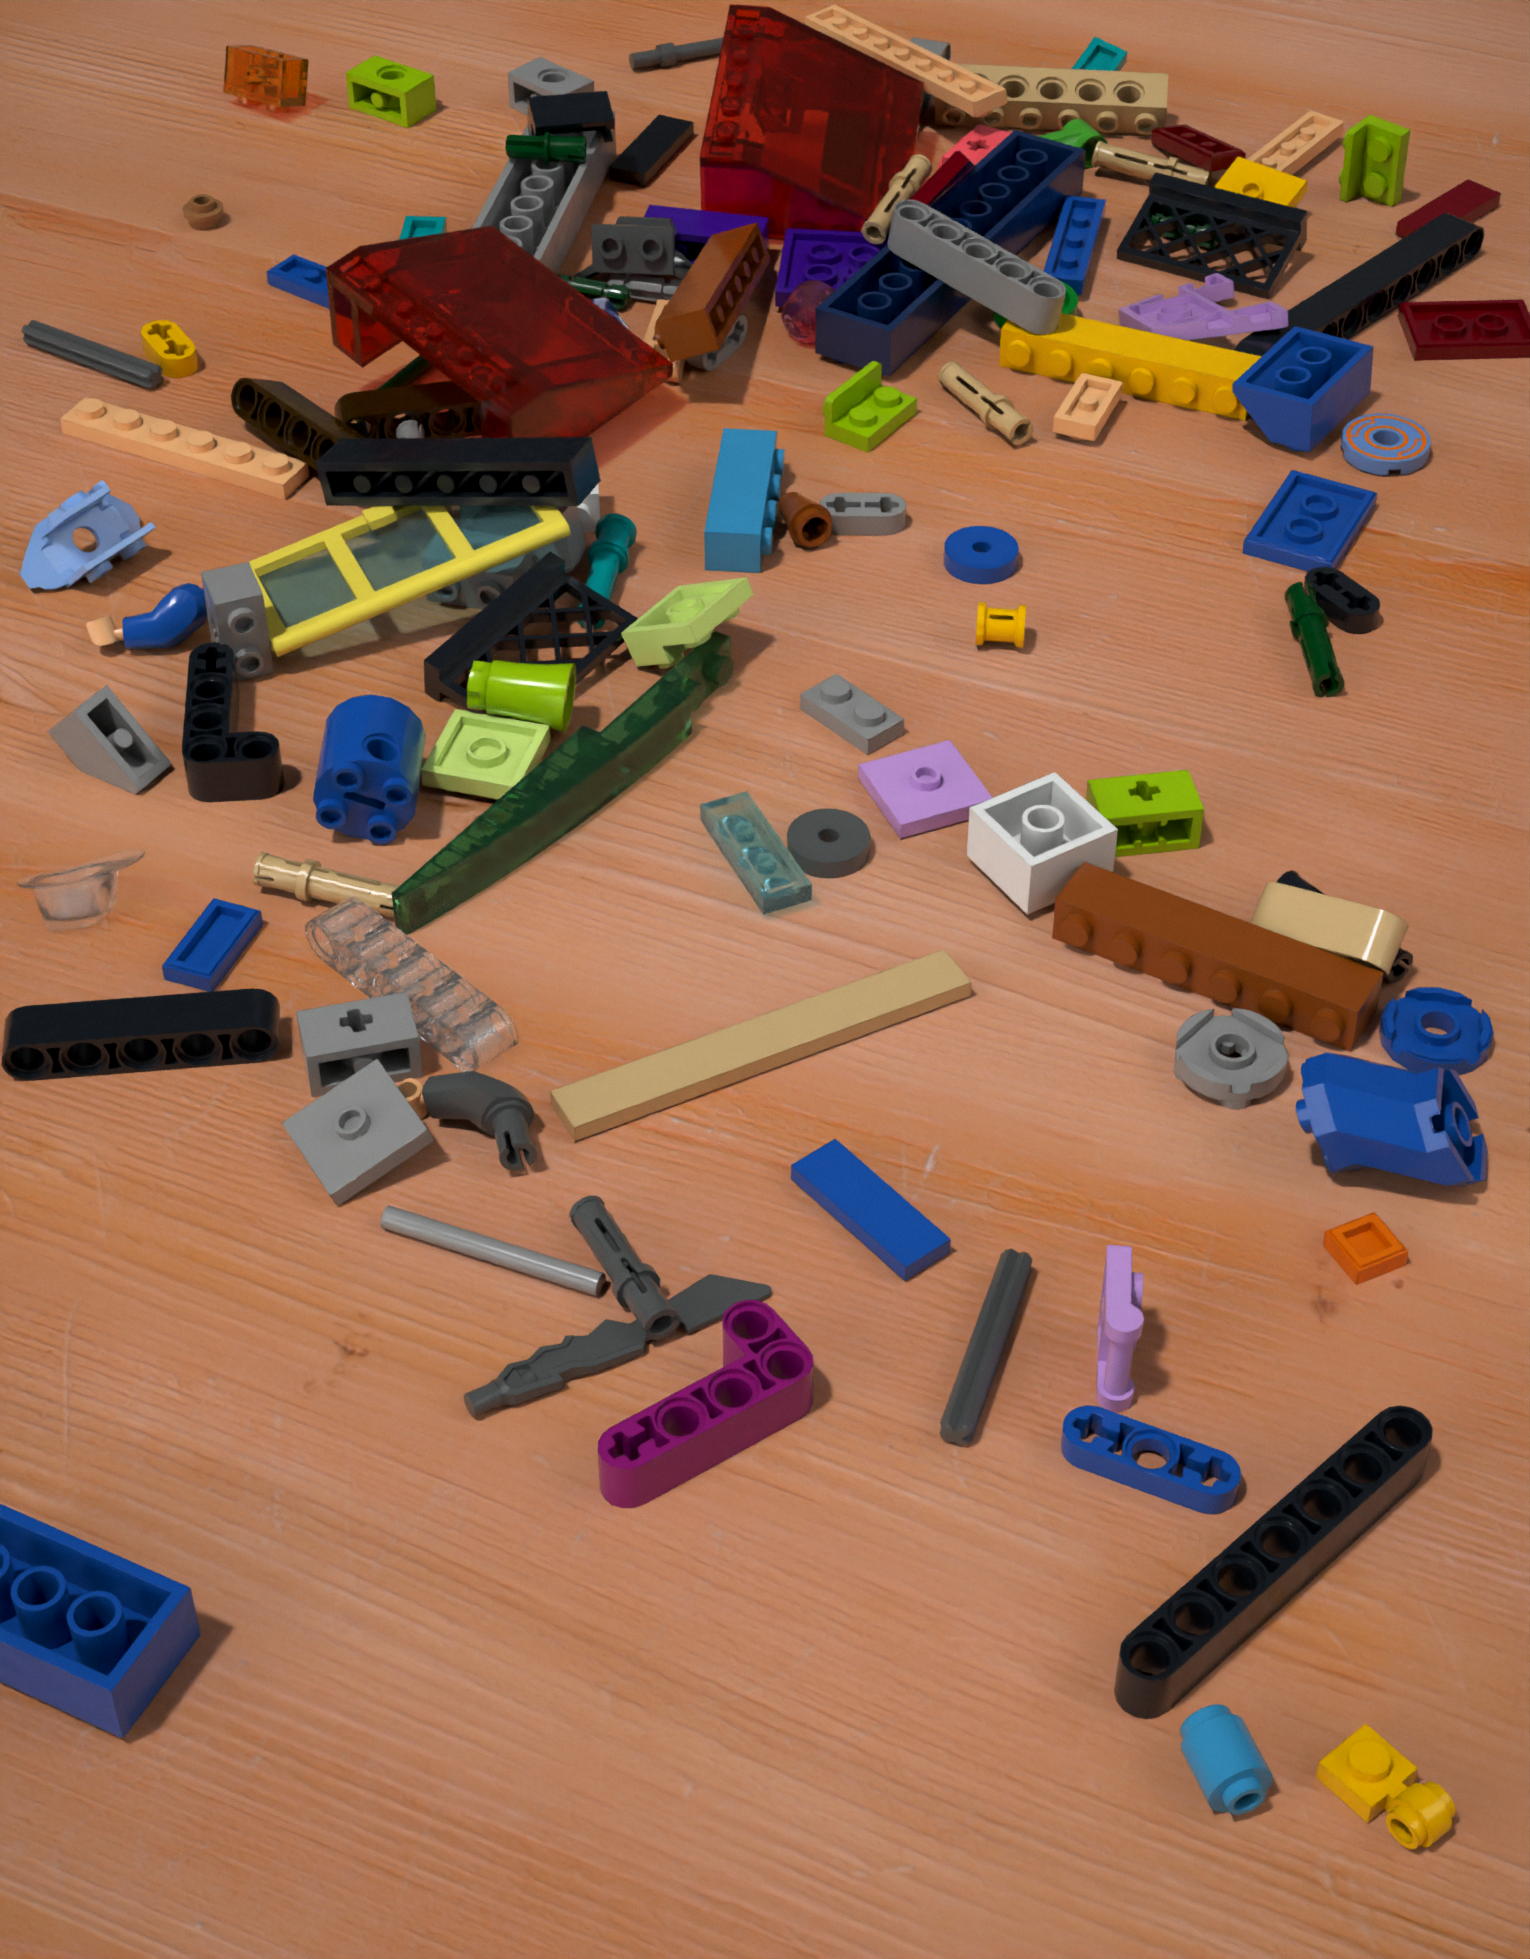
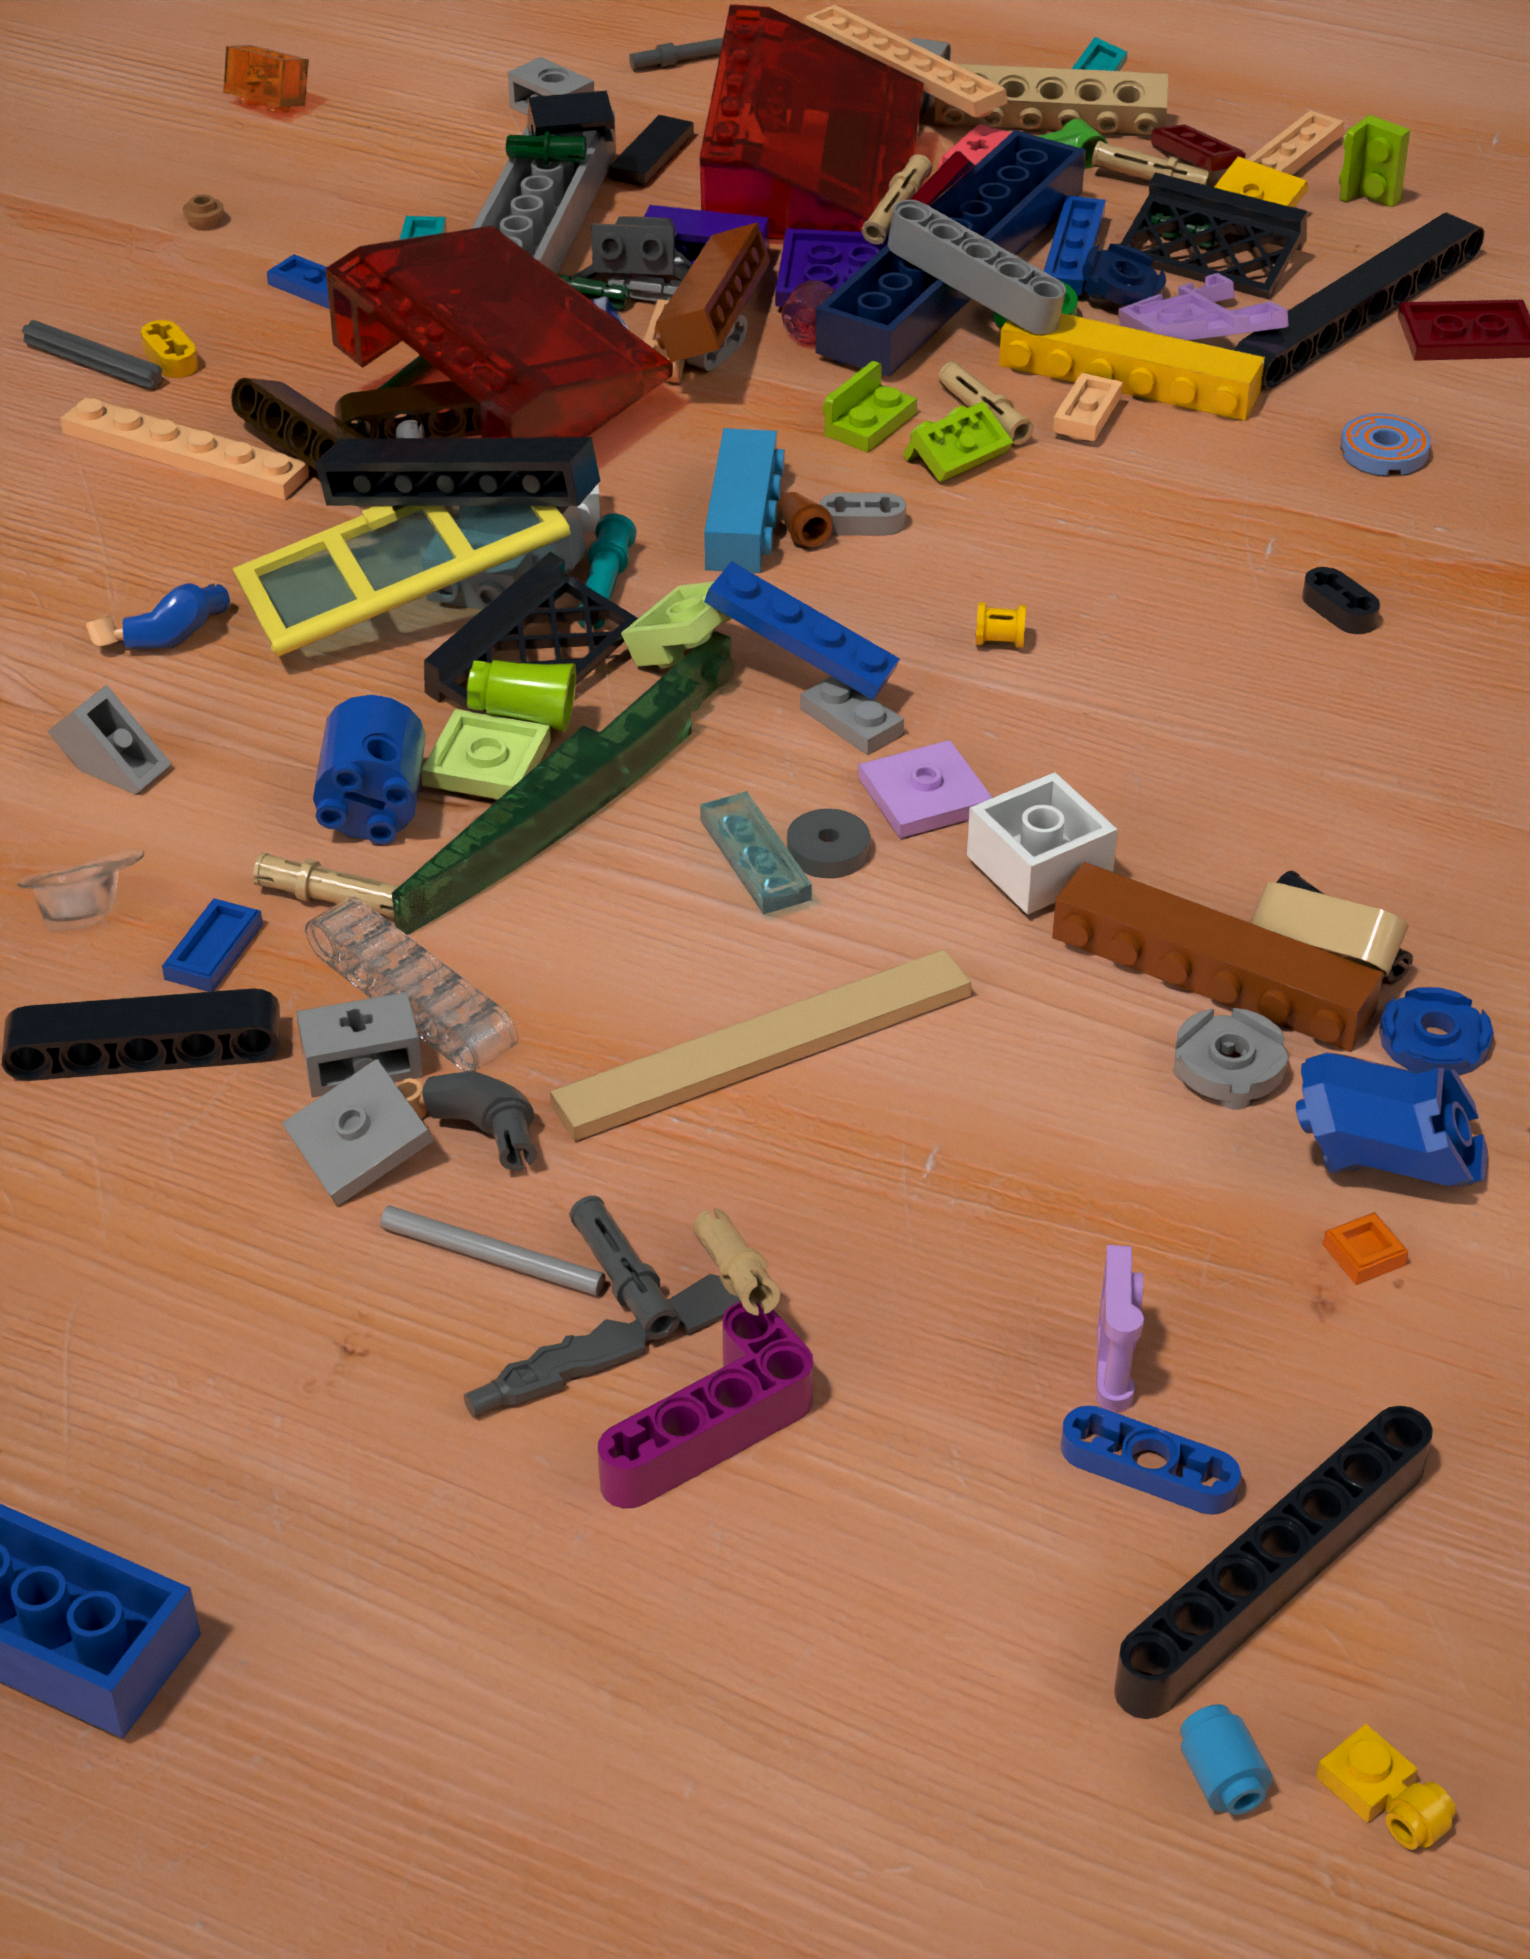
(56, 561): light blue piece -> none
(216, 757): black beam -> none
(239, 618): light grey brick -> none
(391, 91): lime brick -> none
(742, 1266): none -> tan pin
(802, 630): none -> blue plate
(870, 1209): blue tile -> none
(958, 441): none -> lime bracket
(981, 554): blue piece -> none
(985, 1347): dark grey axle -> none
(1121, 275): none -> dark blue plate
(1150, 811): lime brick -> none
(1305, 386): blue slope -> none
(1310, 522): blue tile -> none
(1310, 629): dark green pin -> none
(1464, 201): dark red tile -> none

